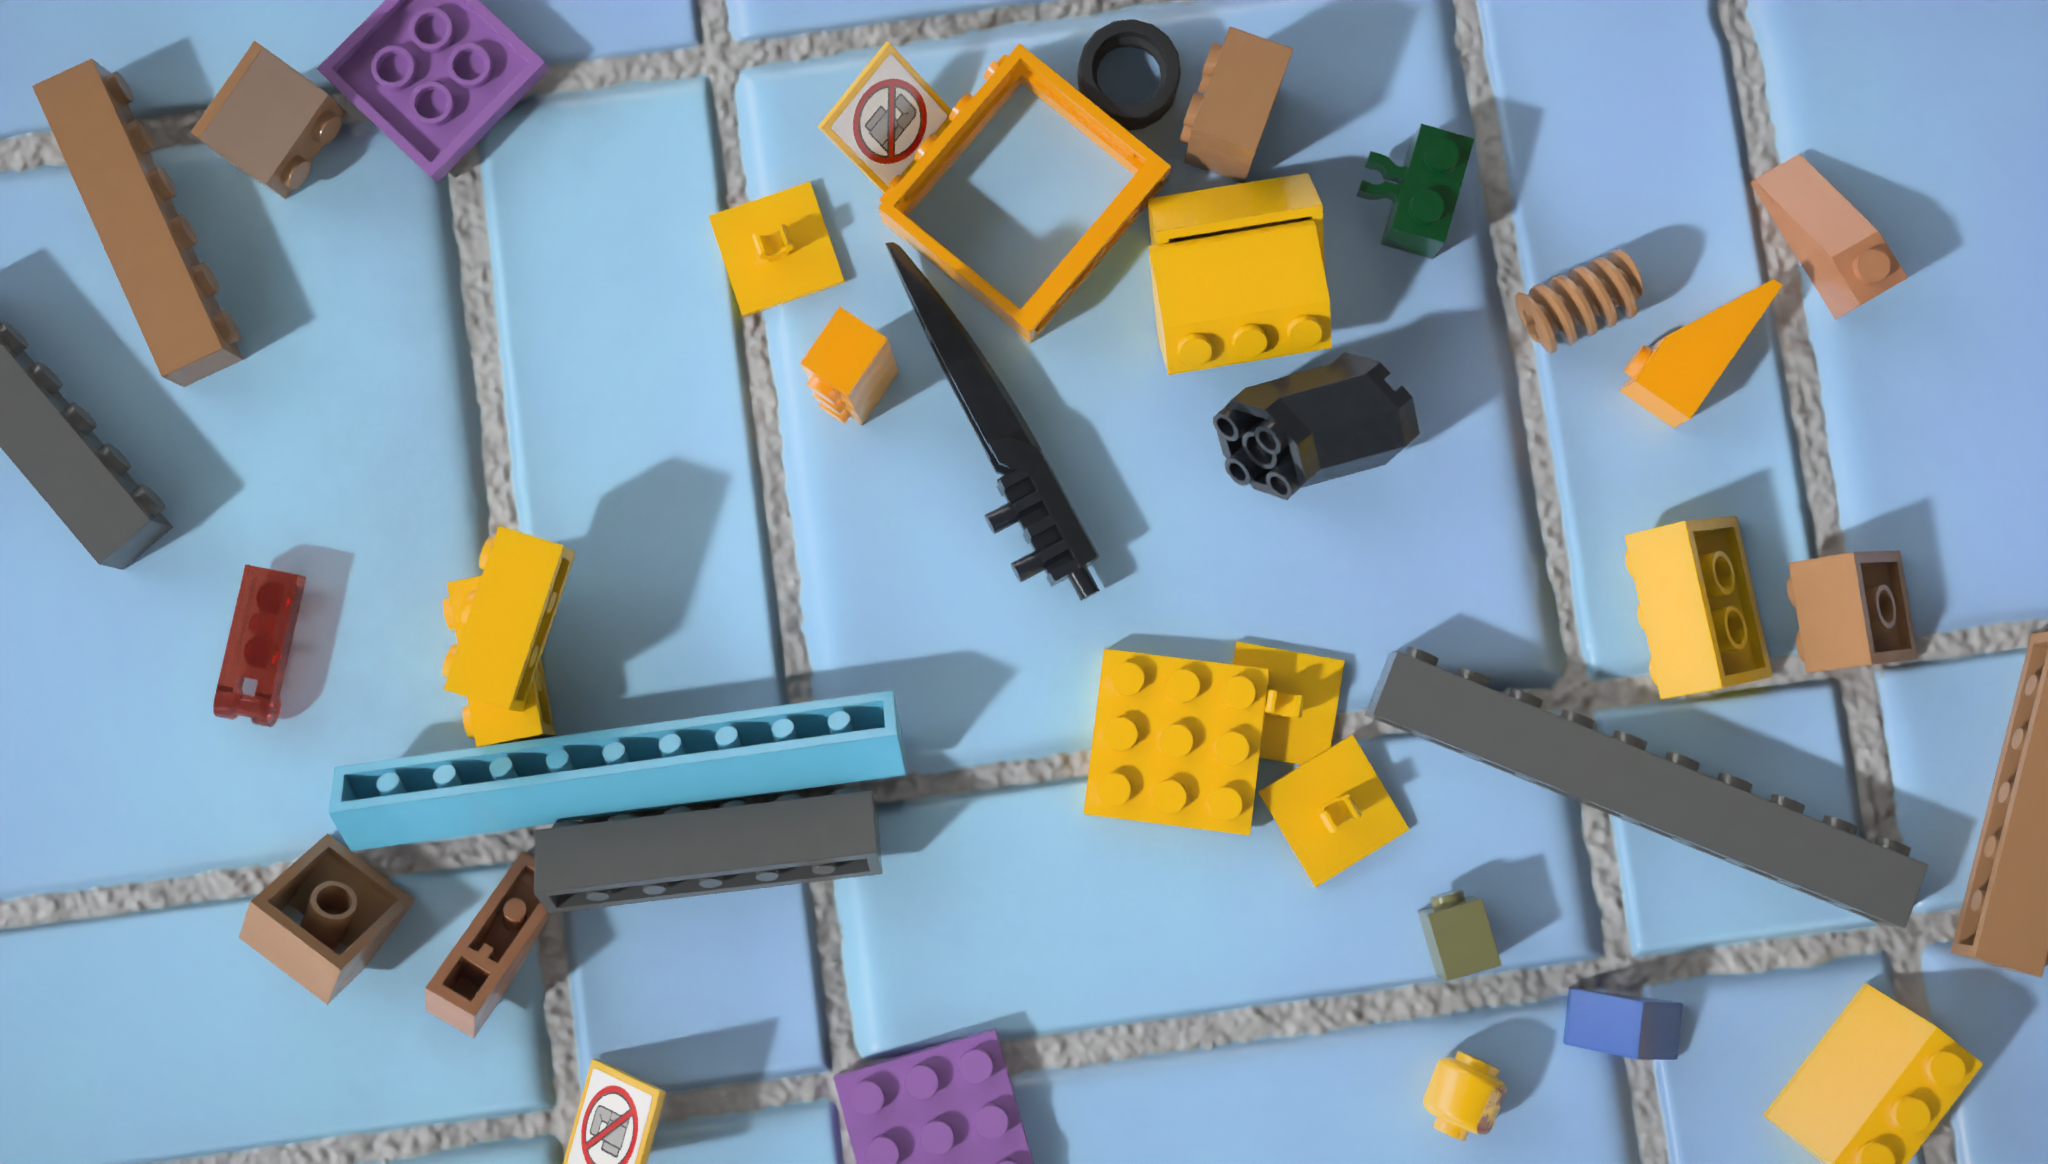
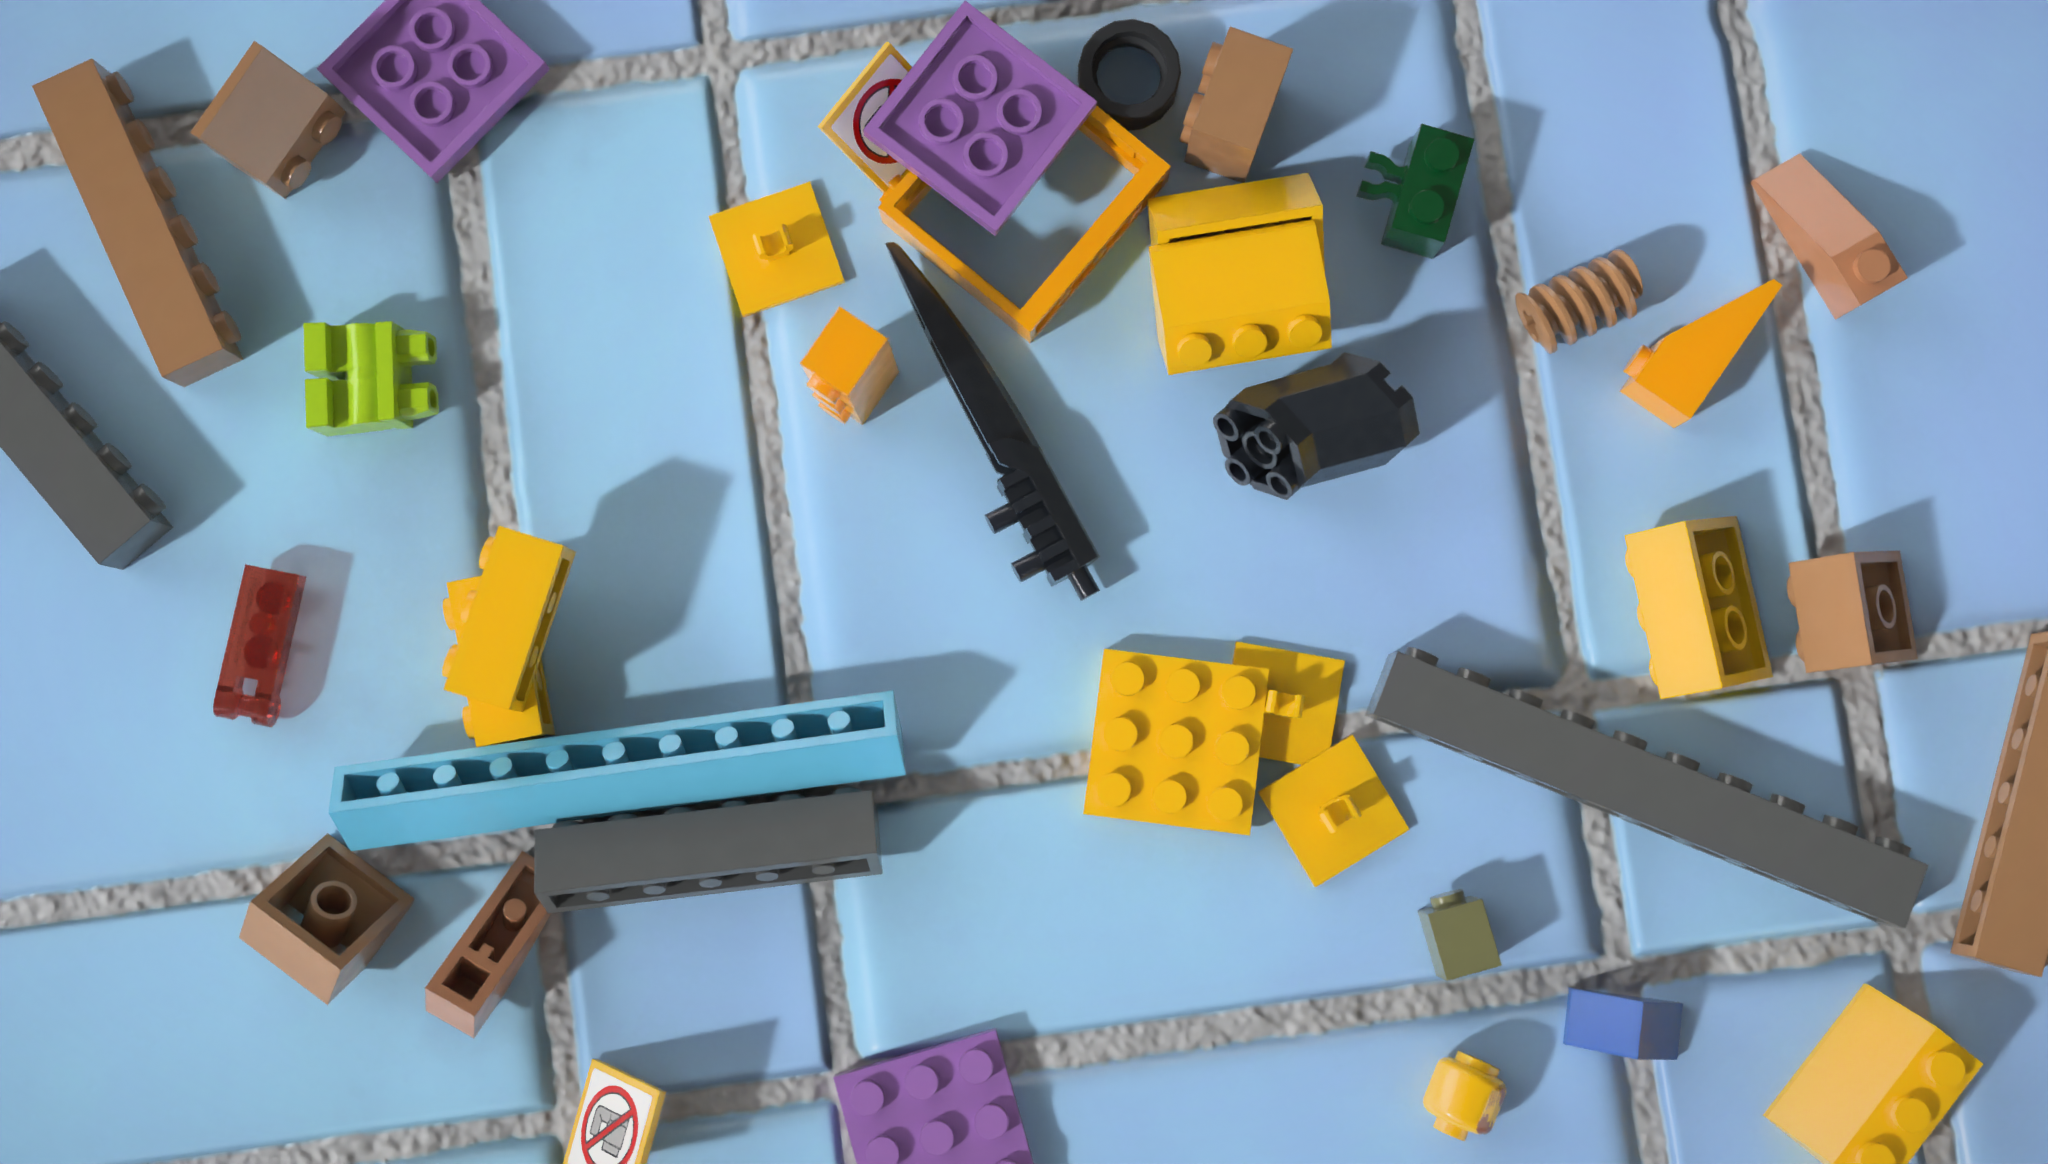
(366, 377): none -> lime hips
(979, 118): none -> medium lavender plate

